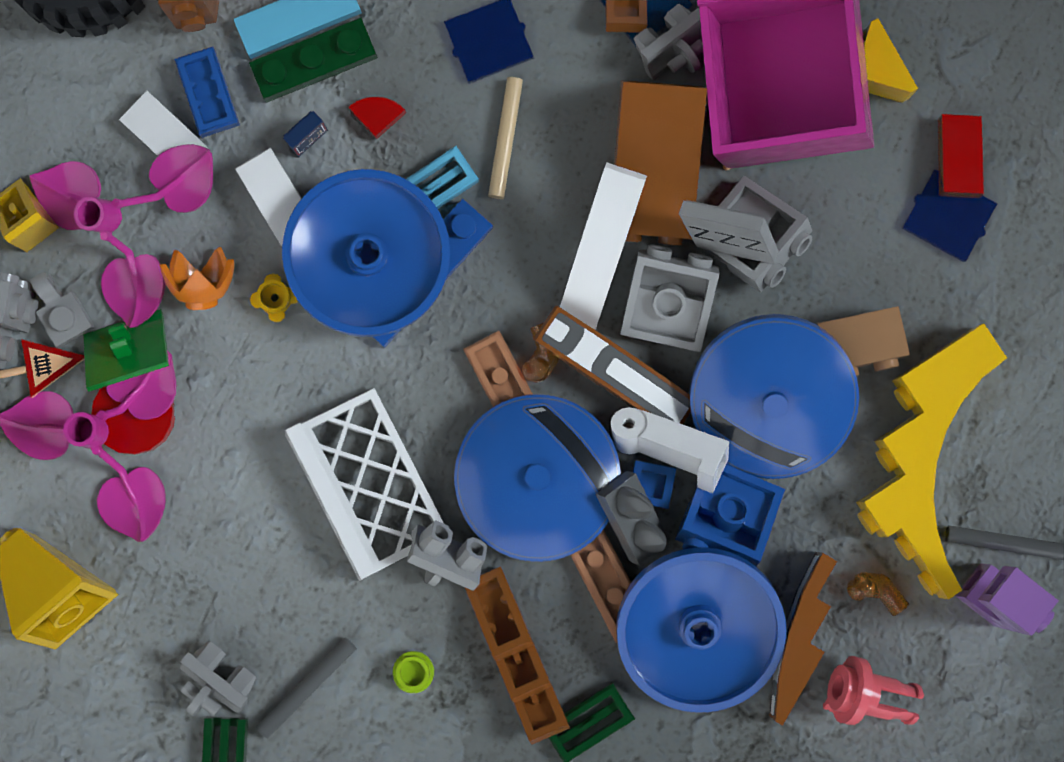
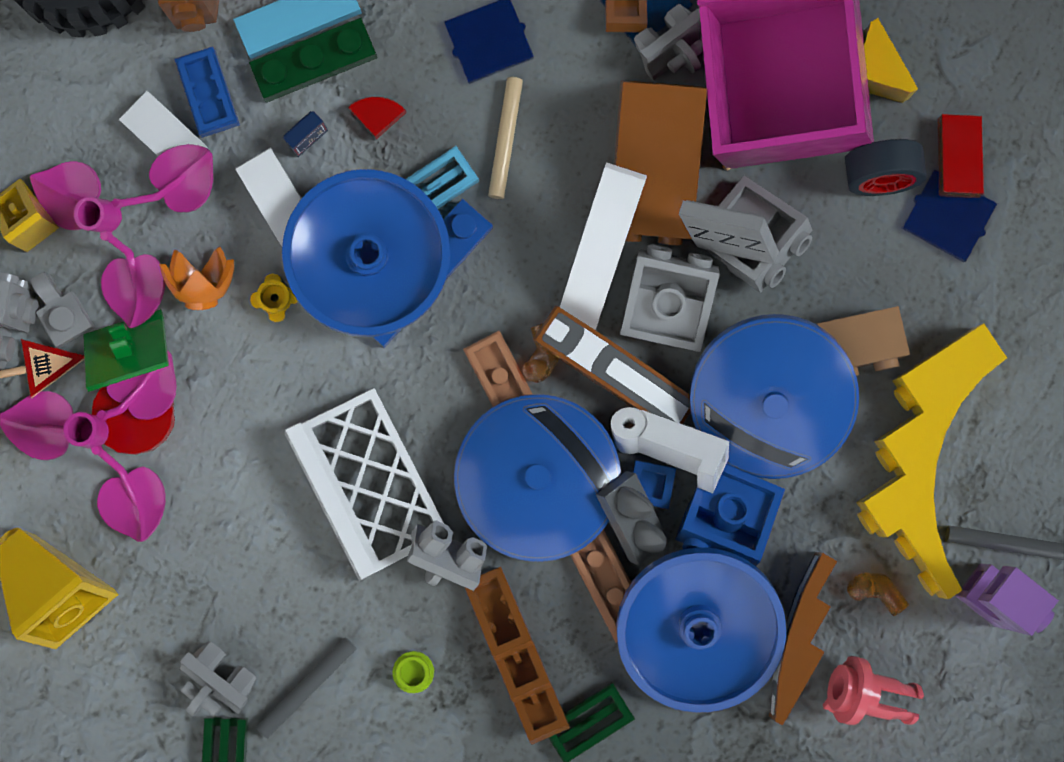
(885, 167): none -> black wheel

